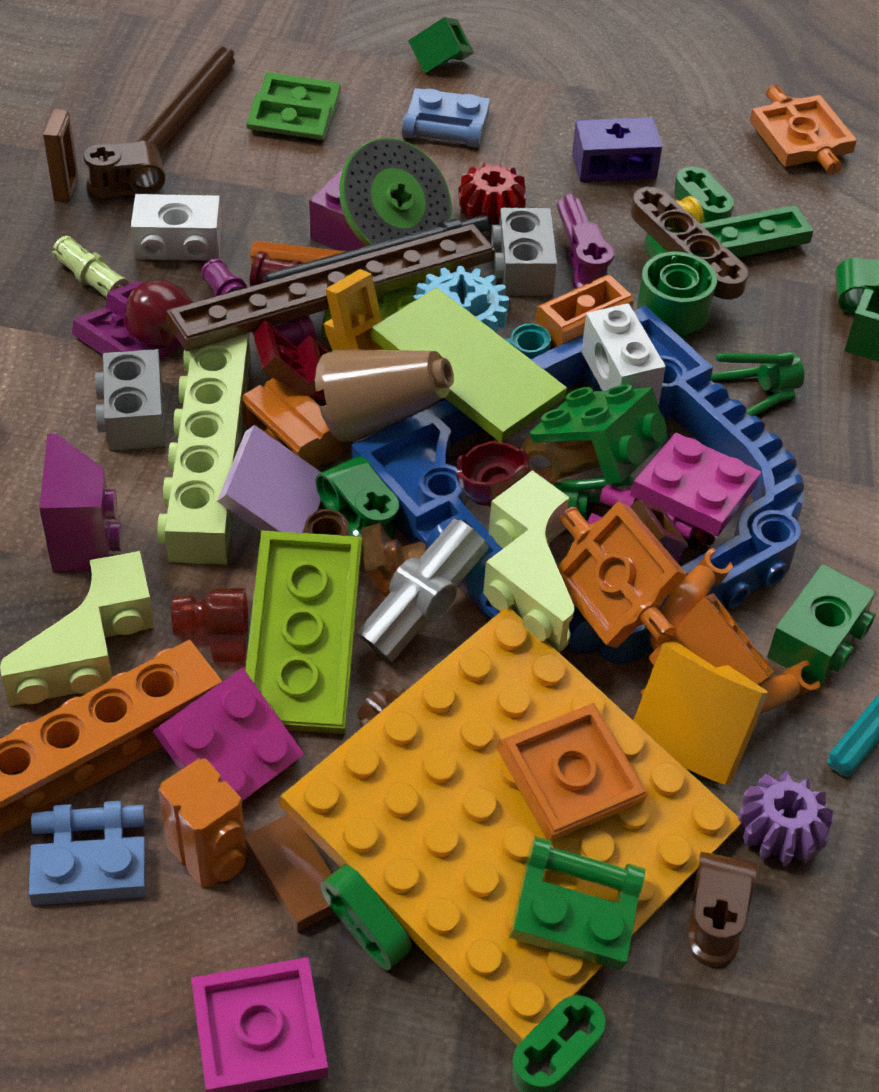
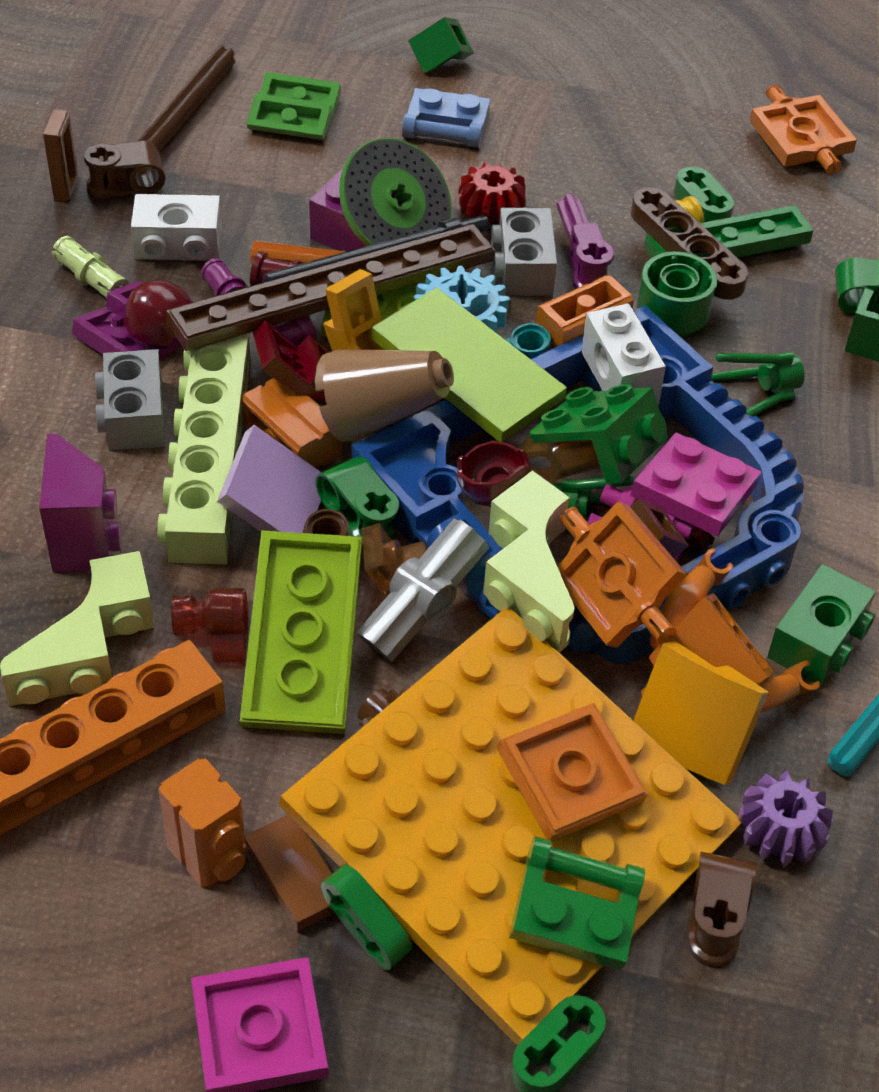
(92, 868): medium blue plate -> none
(234, 733): dark pink plate -> none
(616, 149): dark purple brick -> none

